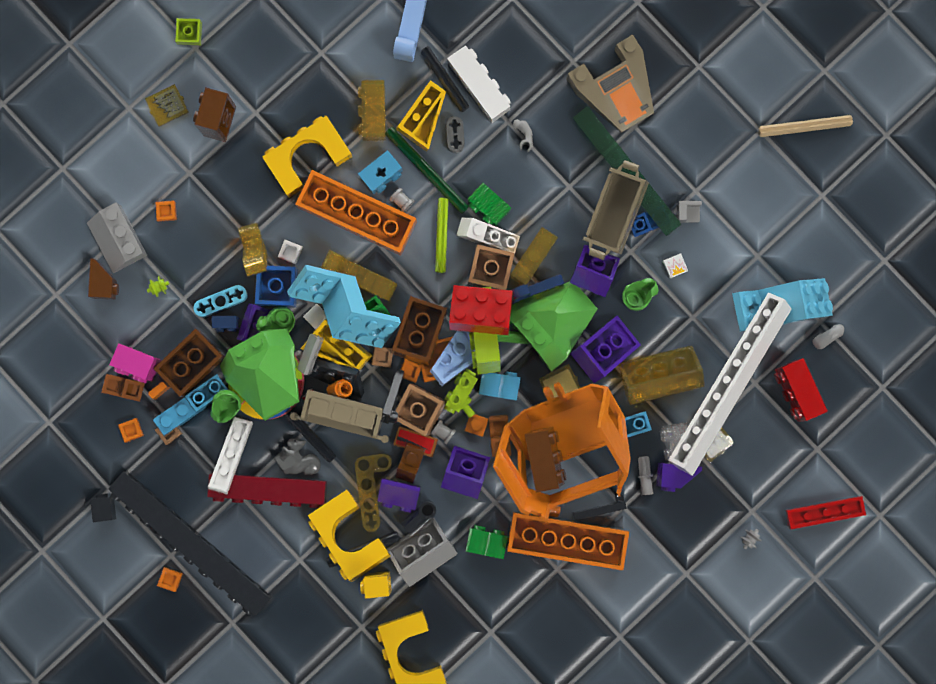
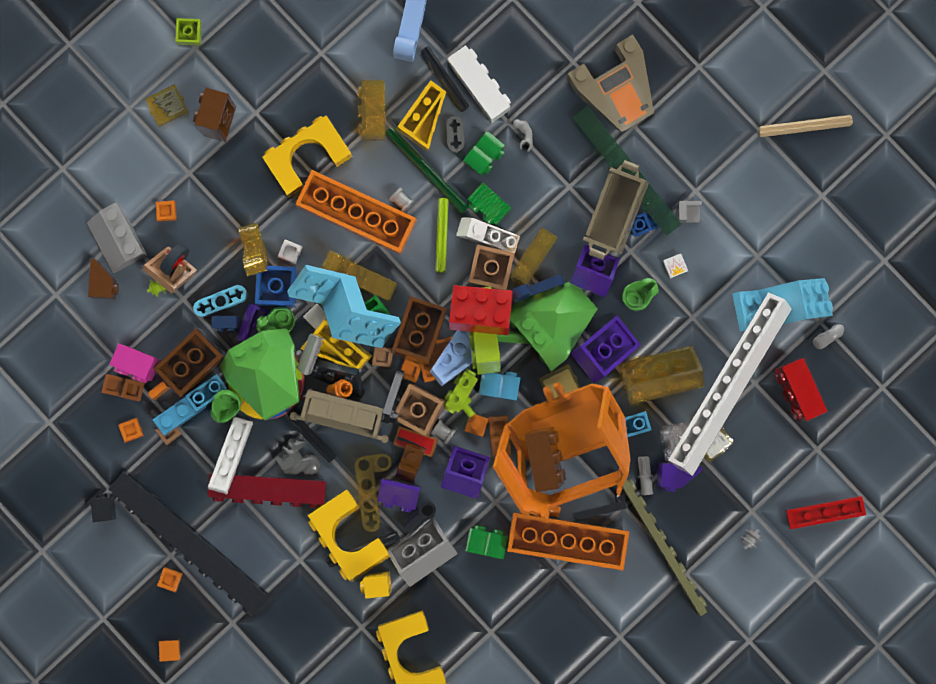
(169, 650): none -> orange tile
(170, 267): none -> medium nougat plate
(386, 163): dark azure brick -> none
(484, 154): none -> green brick
(667, 552): none -> olive plate

